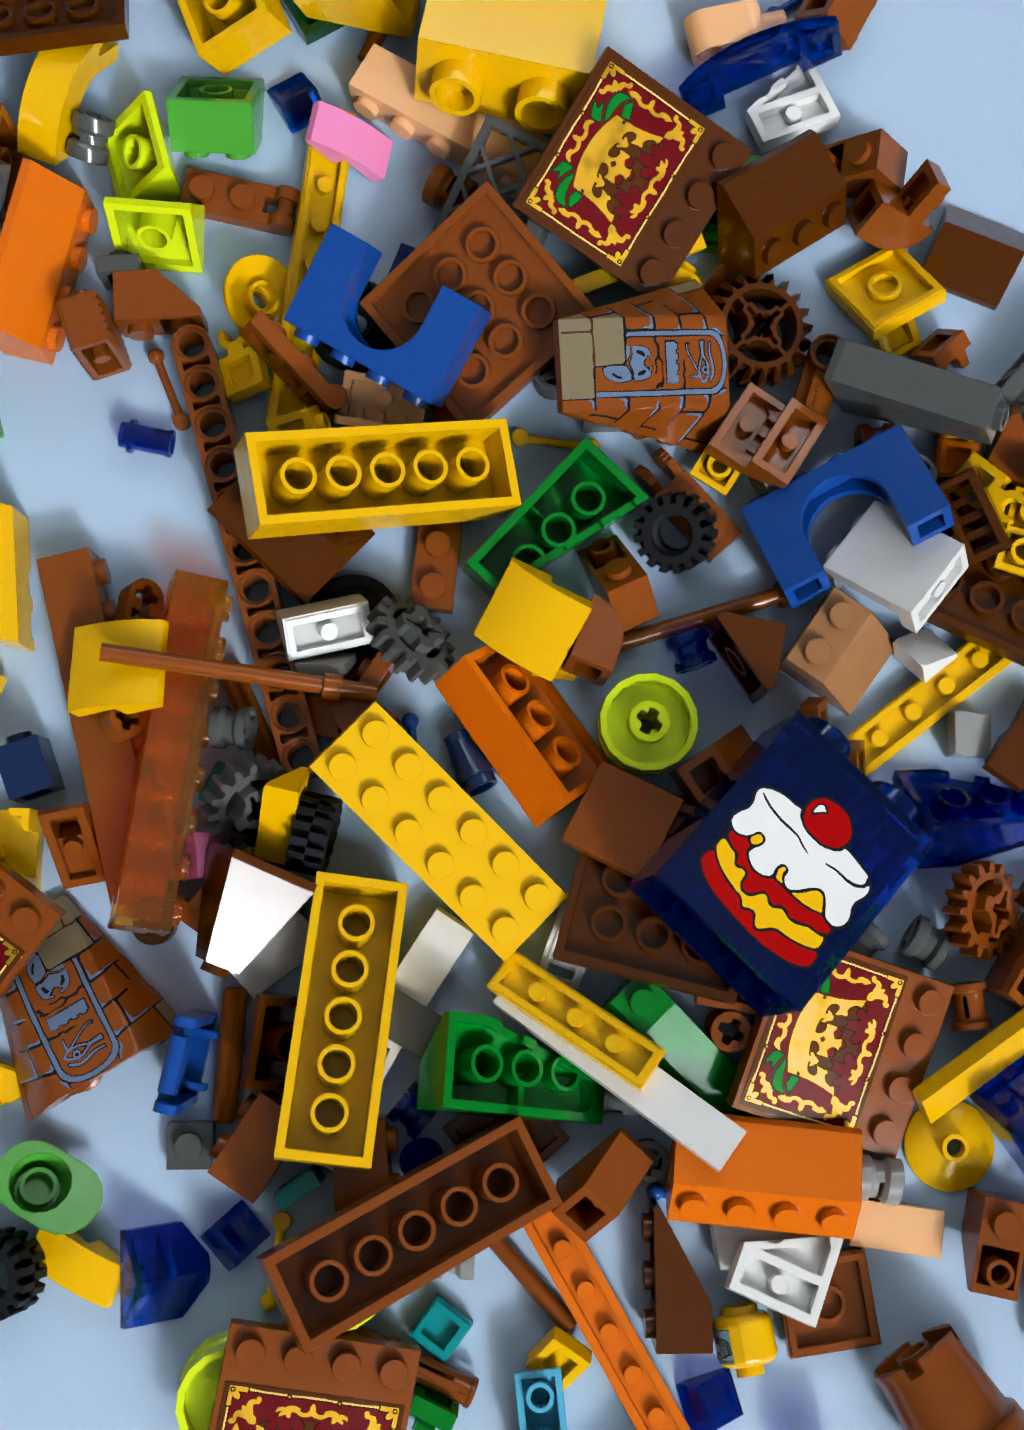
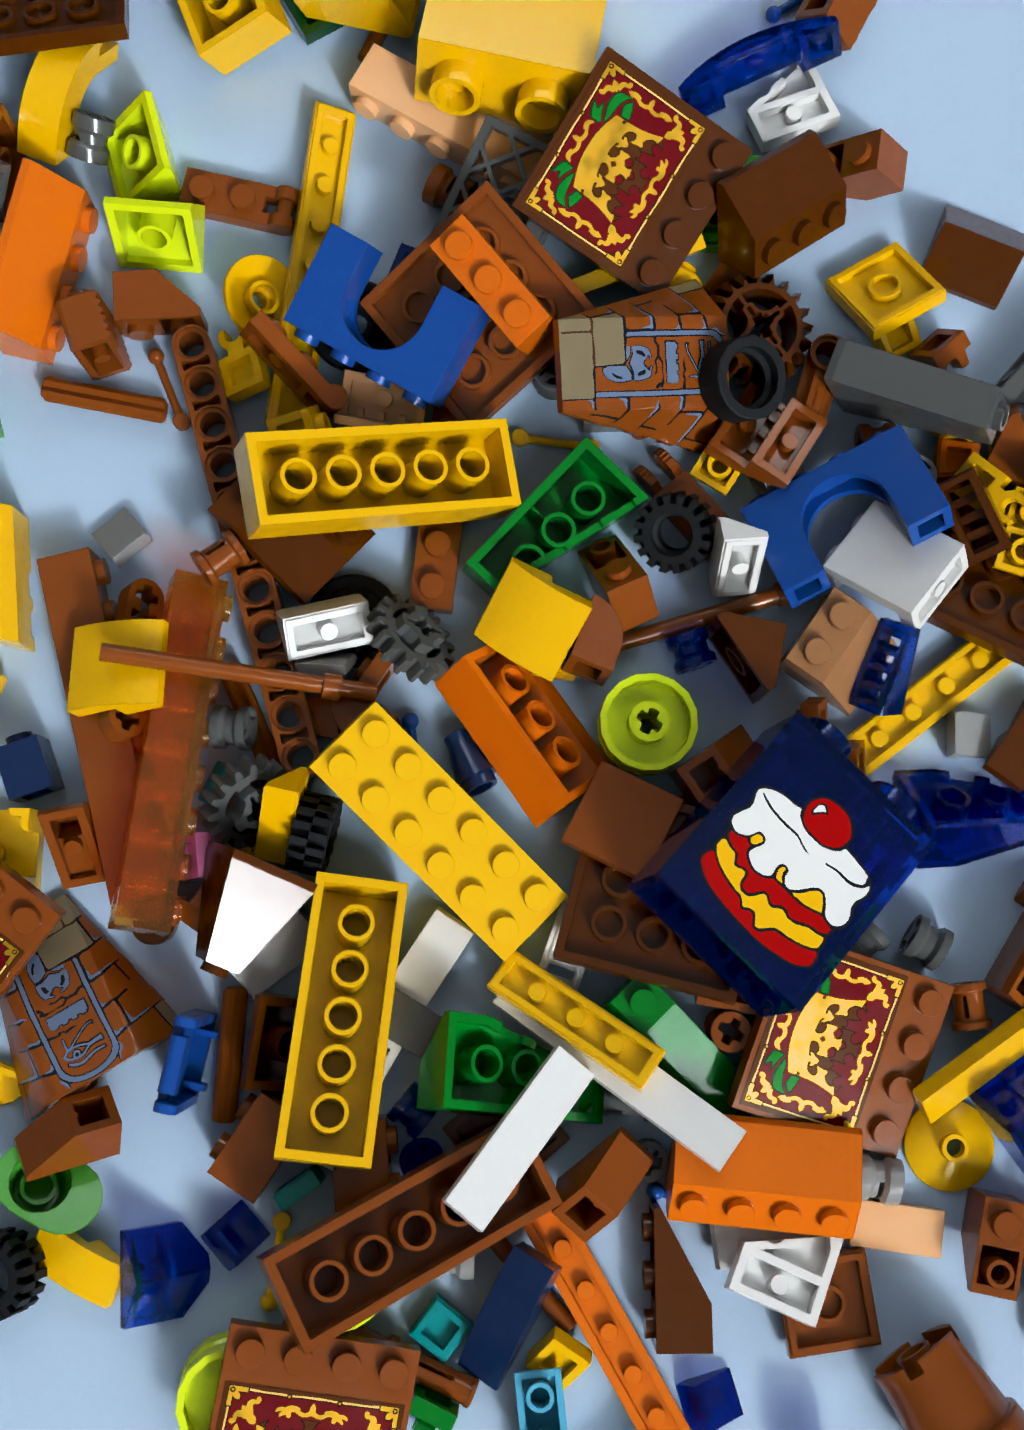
(70, 1134): none -> dark orange slope
(104, 399): none -> dark orange axle
(116, 261): dark grey plate -> none
(121, 537): none -> light grey slope
(146, 439): clear blue pin -> none
(190, 1144): dark grey plate -> none
(216, 116): bright green slope -> none
(219, 557): none -> dark orange bush
(294, 100): clear blue slope -> none
(349, 139): bright pink slope -> none
(494, 284): none -> orange brick
(508, 1314): none -> dark blue slope
(518, 1139): none -> white tile
(719, 26): light nougat piece -> none
(736, 558): none -> white slope
(744, 1338): yellow head -> none
(769, 372): none -> black tyre
(869, 678): none -> clear blue slope
(898, 218): dark orange brick -> none
(923, 653): white slope -> none
(981, 909): dark orange gear -> none

